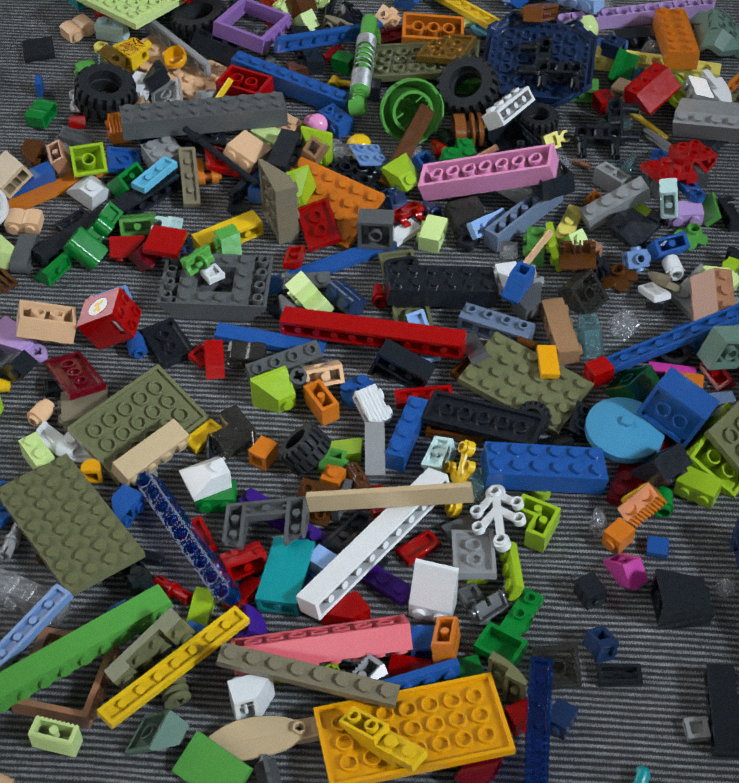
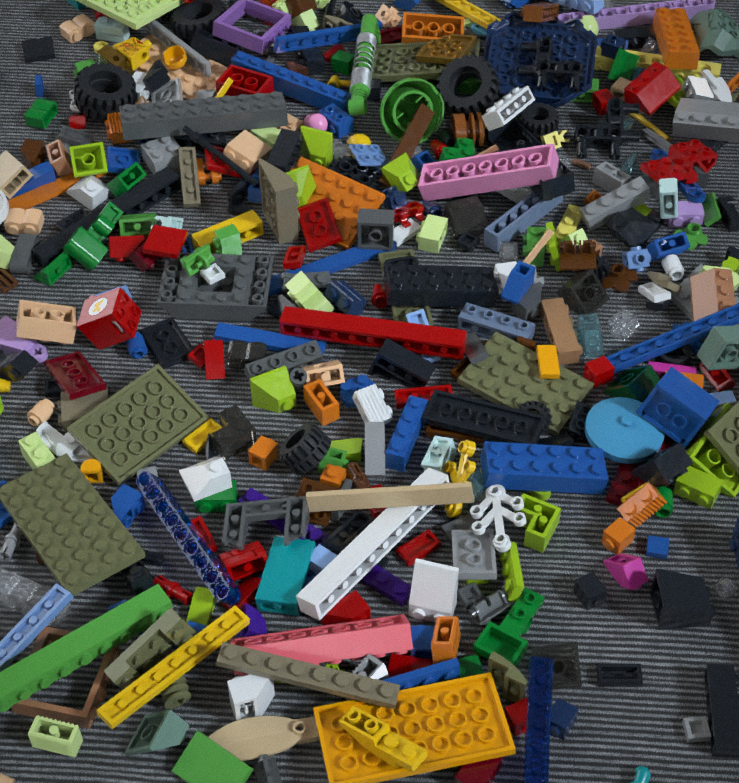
(150, 453): tan brick -> none
(154, 174): medium azure plate -> none
(315, 149): medium nougat slope -> none
(477, 227): light blue plate -> none
(598, 523): clear cone -> none
(601, 644): dark blue brick -> none

